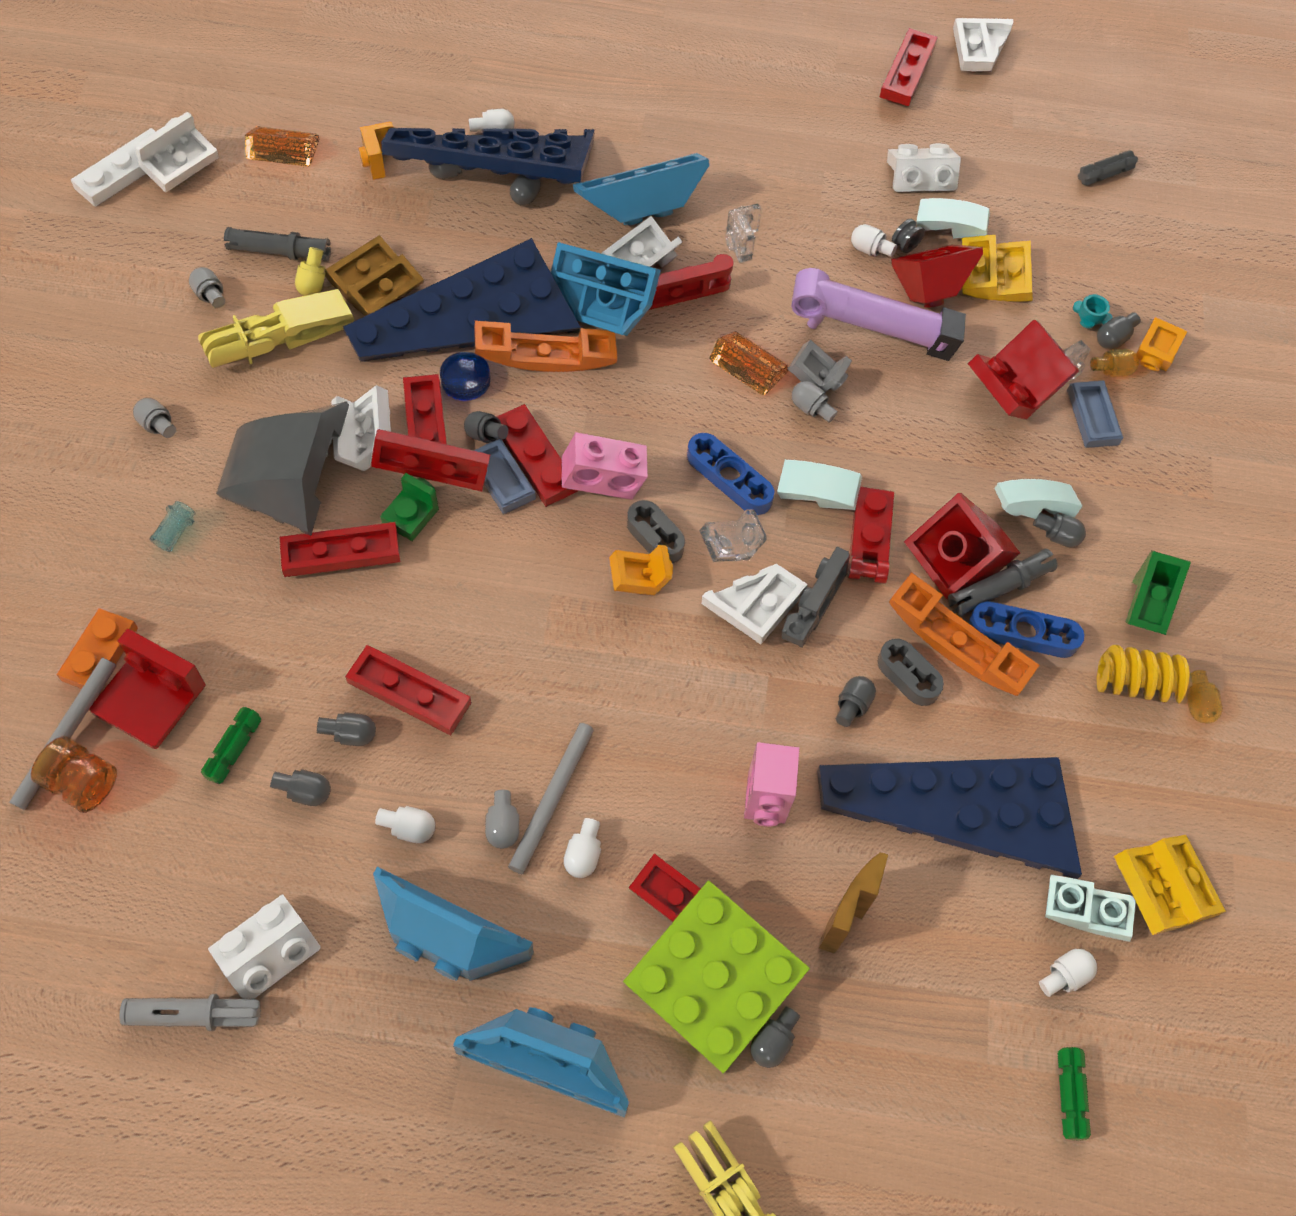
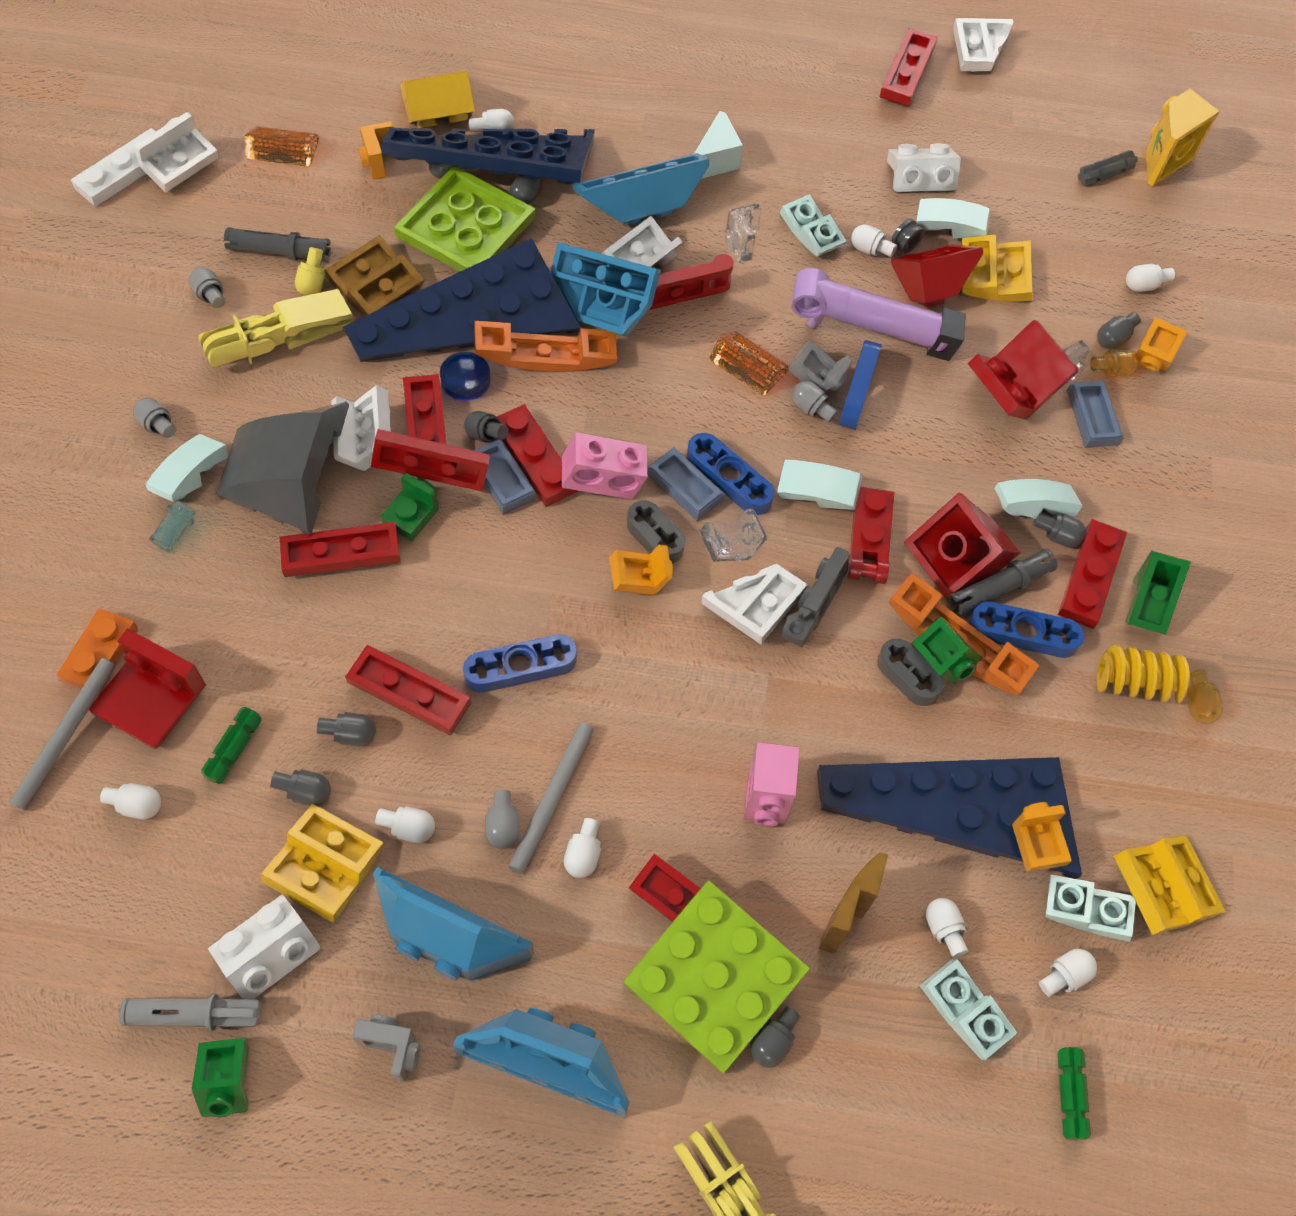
(71, 771): clear orange wheel -> none
(133, 800): none -> white cylinder
(181, 469): none -> light aqua slope
(221, 1077): none -> green bracket
(322, 863): none -> yellow slope
(385, 1035): none -> light grey bracket
(437, 98): none -> yellow slope
(464, 220): none -> lime plate
(495, 681): none -> blue beam
(685, 483): none -> sand blue tile
(721, 147): none -> light aqua slope
(810, 227): none -> light aqua slope
(855, 699): dark grey cylinder -> none
(860, 384): none -> blue beam
(947, 651): none -> green bracket
(947, 925): none -> white cylinder
(967, 1011): none -> light aqua slope
(1041, 837): none -> light orange bracket
(1092, 574): none -> red plate
(1093, 310): teal plate -> none
(1148, 277): none -> white cylinder
(1178, 135): none -> yellow slope

